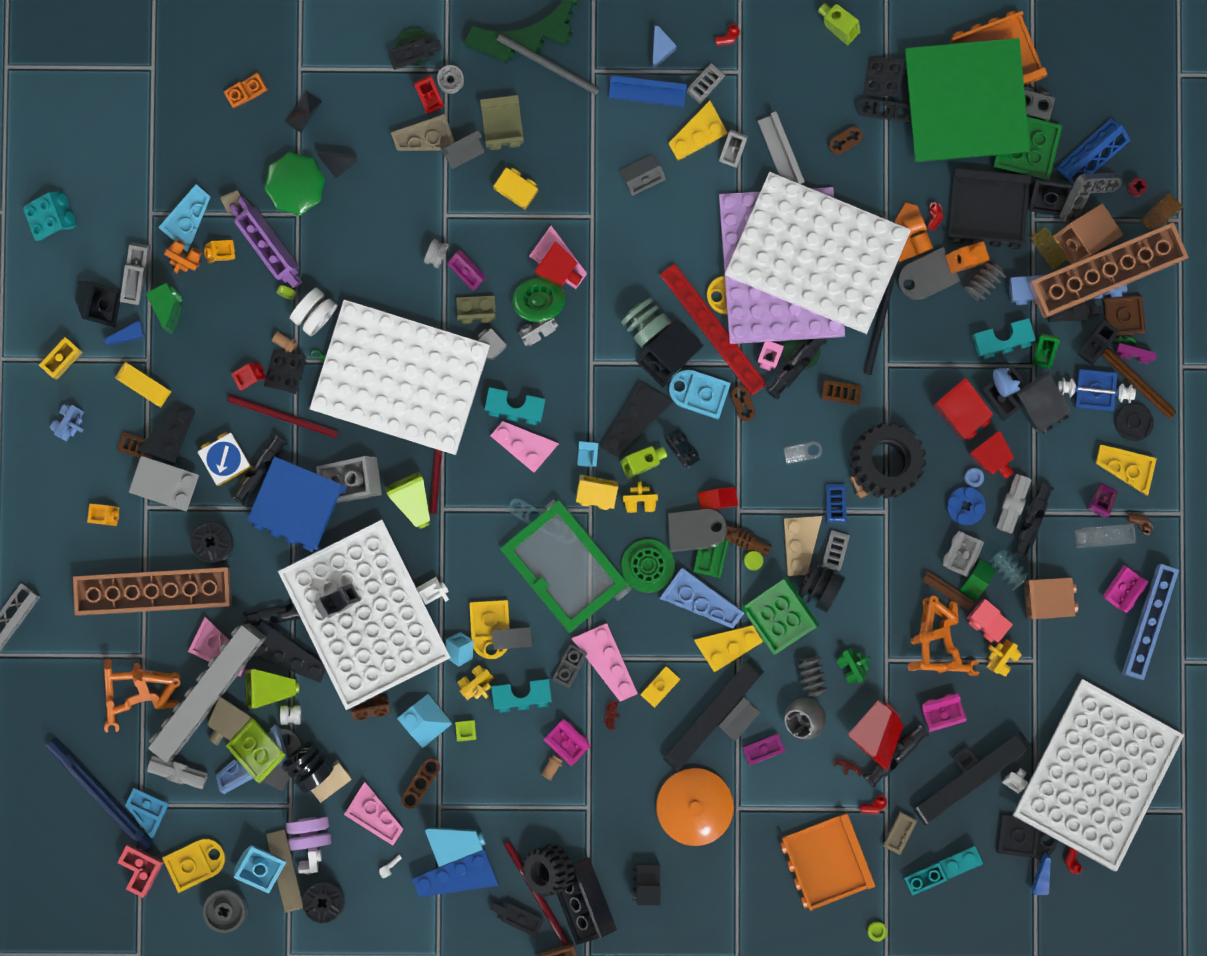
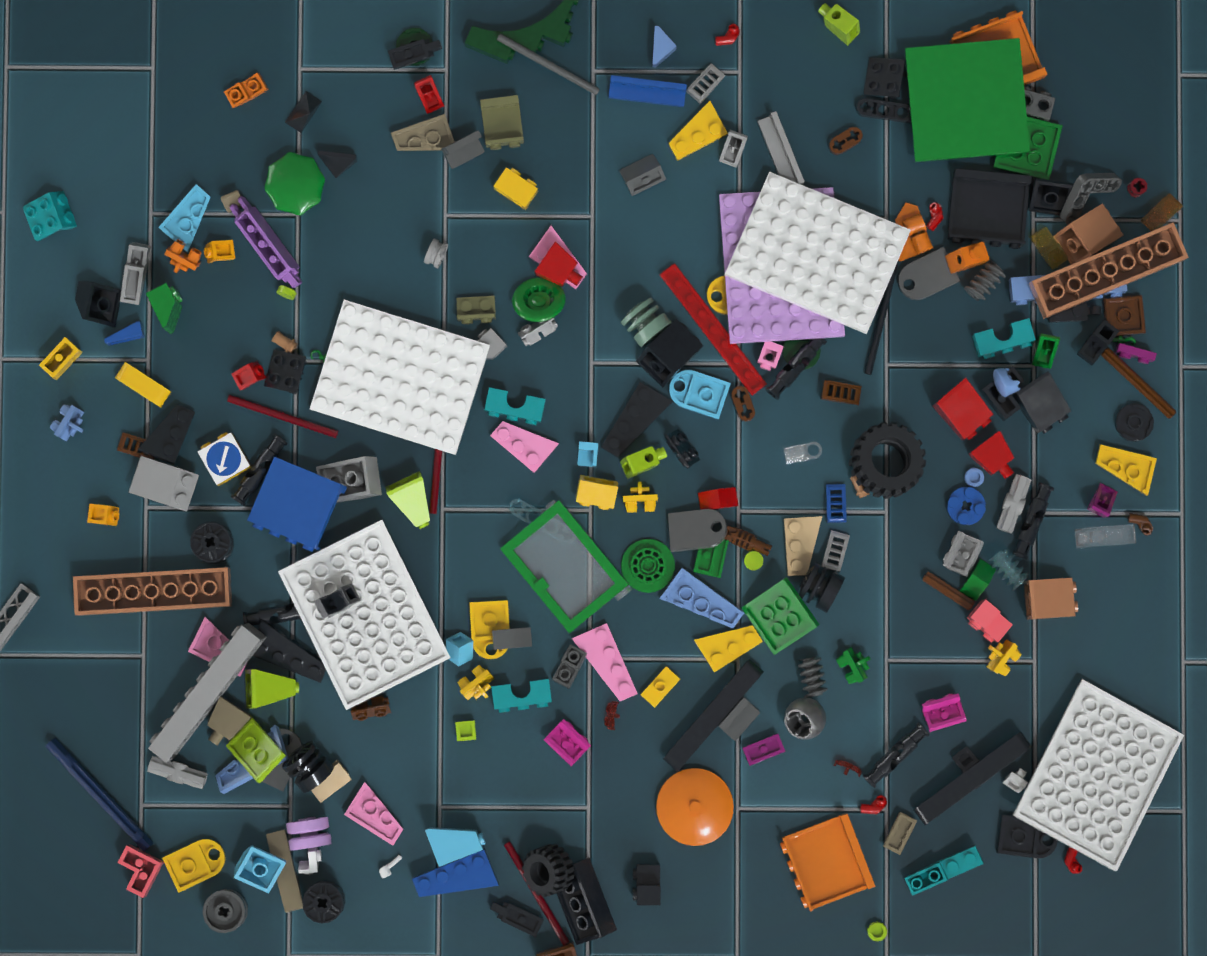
(139, 678): orange piece -> none
(147, 810): dark azure wing -> none
(290, 715): white wheel -> none
(313, 311): white wheel -> none
(414, 790): reddish brown beam -> none
(424, 720): medium azure slope -> none
(432, 590): white bracket -> none
(455, 73): light grey wheel -> none
(466, 270): magenta plate -> none
(552, 767): medium nougat pin -> none
(878, 733): slope -> none
(927, 635): orange piece -> none
(1042, 878): blue slope -> none
(1092, 149): blue fence -> none
(1096, 390): blue plate -> none
(1125, 589): dark pink bracket -> none
(1150, 621): medium blue brick -> none

